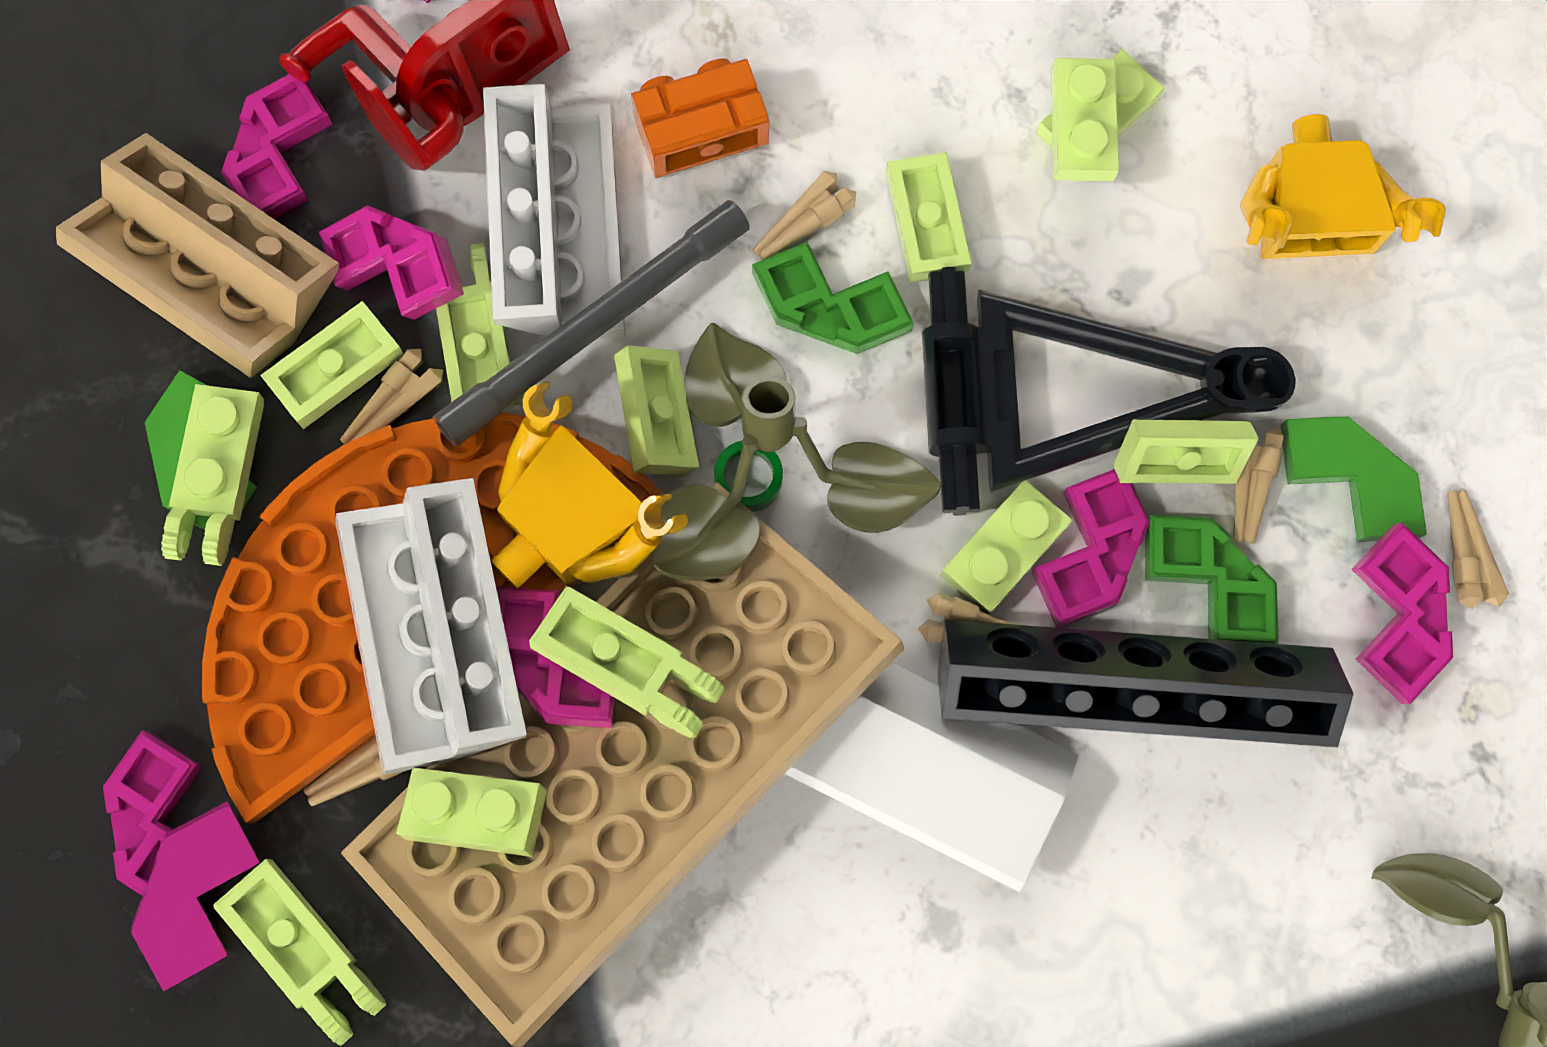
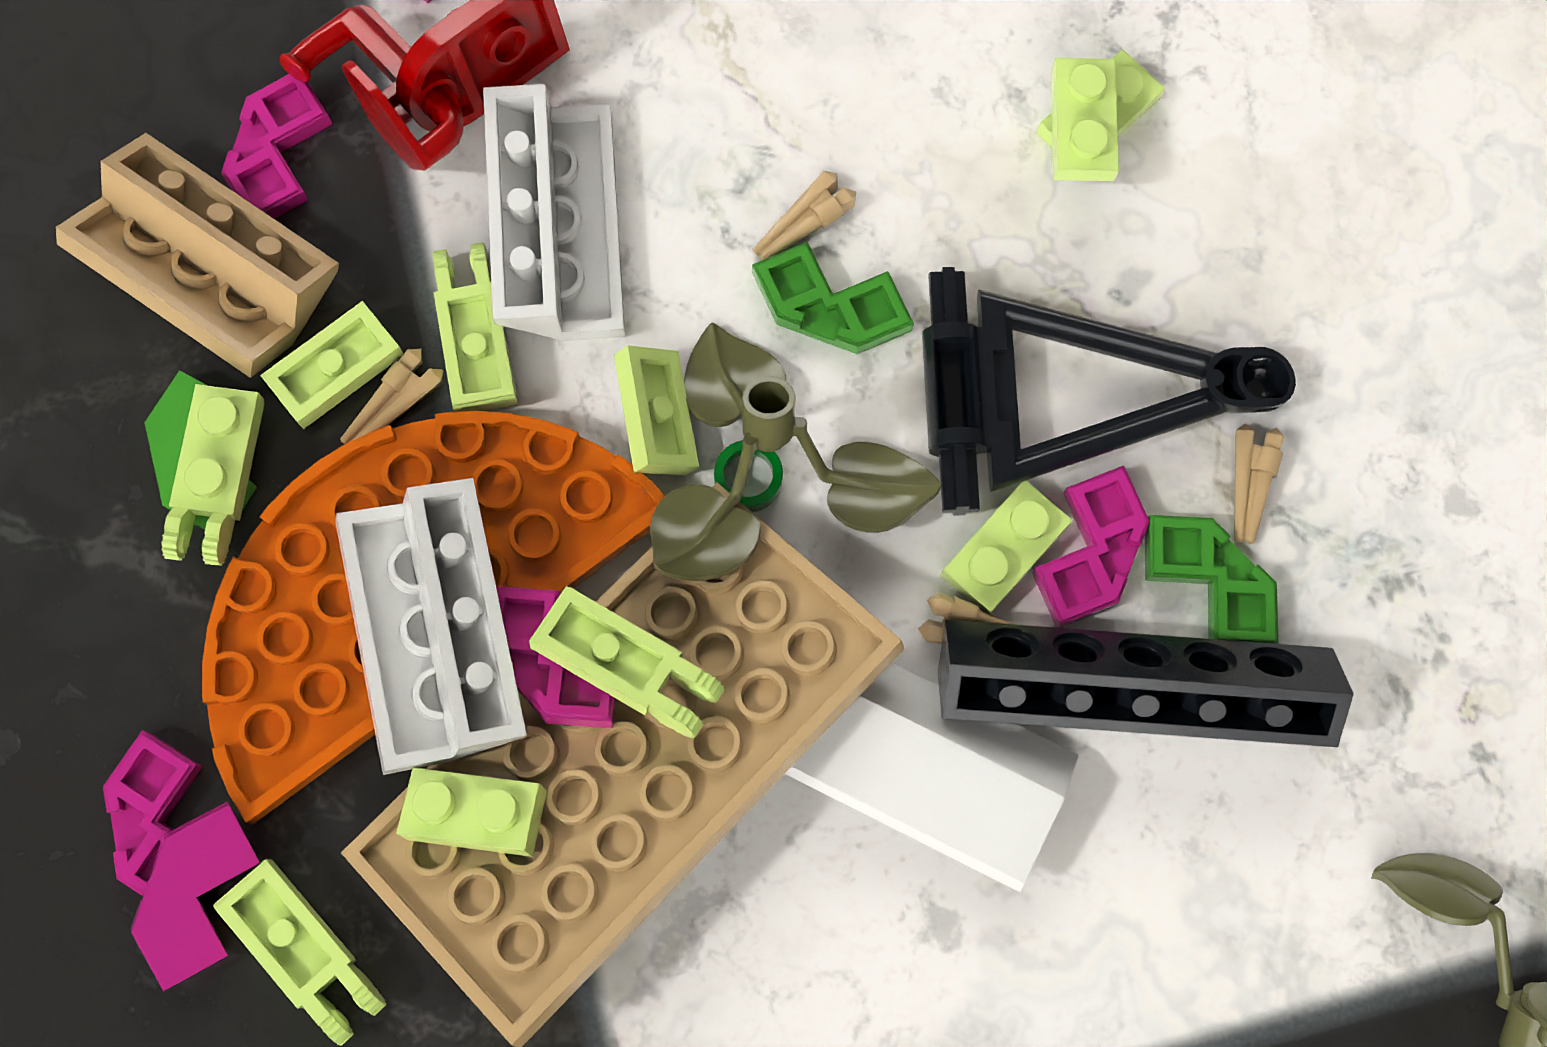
(350, 773): tan piece -> none
(415, 259): dark pink tile -> none
(489, 398): dark grey piece -> none
(570, 505): yellow torso -> none
(700, 116): orange brick -> none
(927, 215): yellowish green plate -> none
(1185, 451): yellowish green plate -> none
(1330, 199): yellow torso -> none
(1340, 450): bright green tile -> none
(1417, 639): dark pink tile -> none
(1473, 563): tan piece -> none

